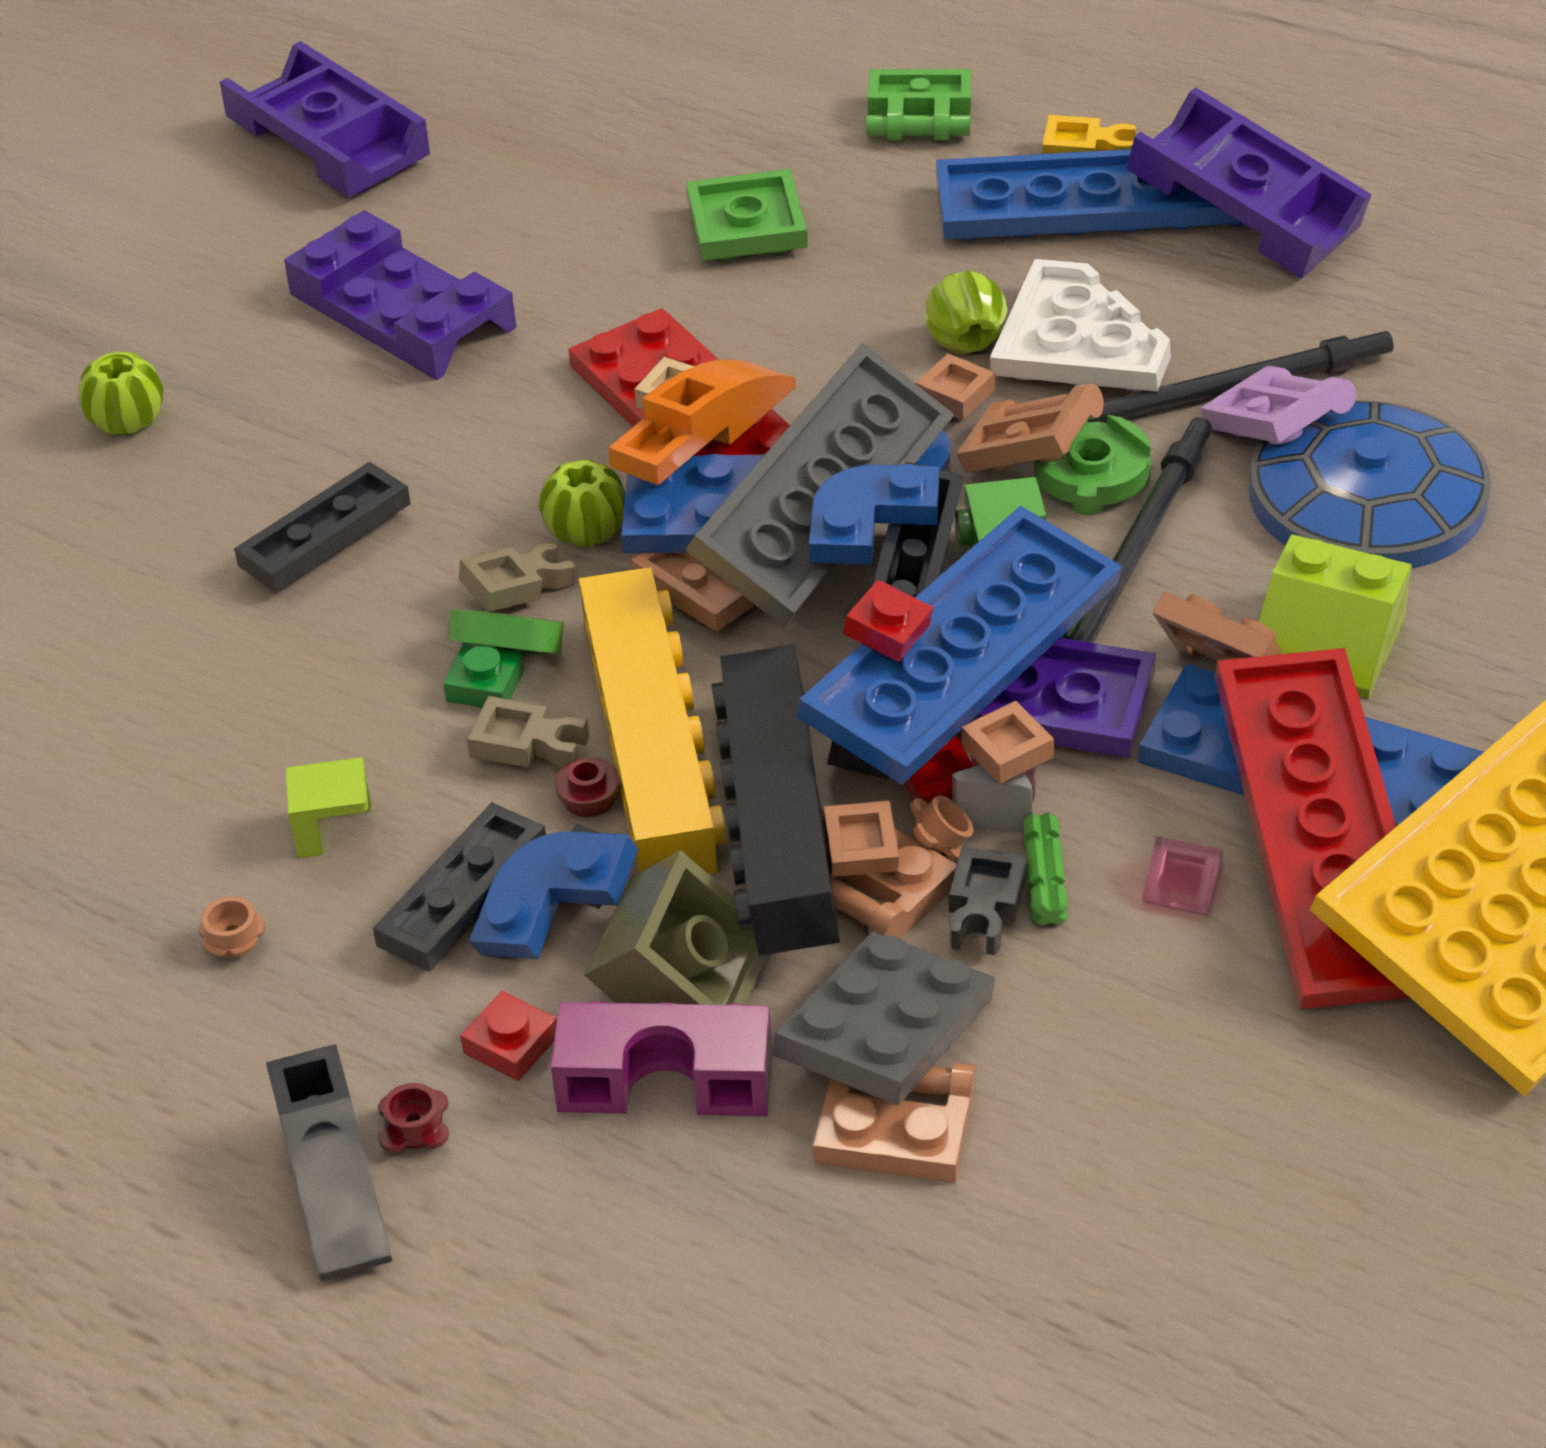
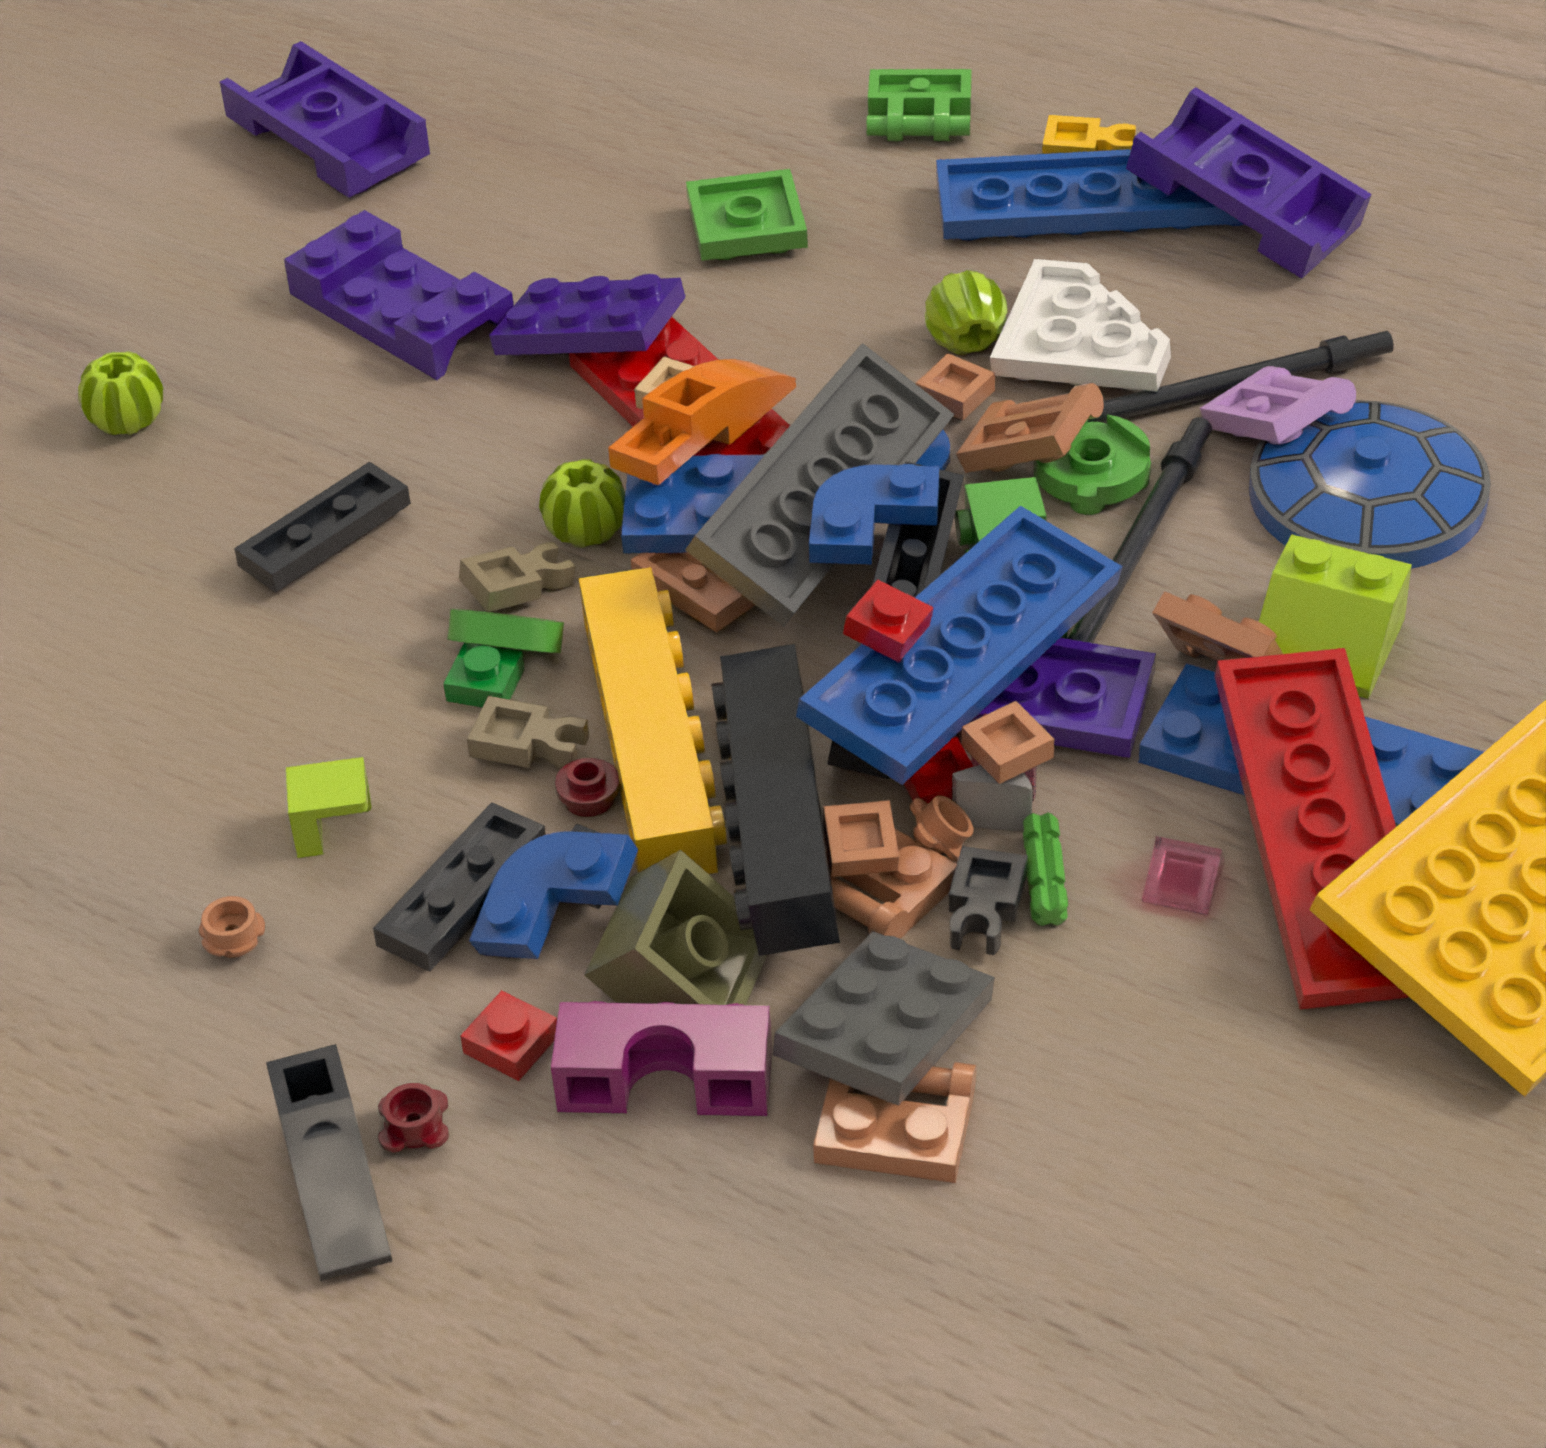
(588, 315): none -> dark purple plate

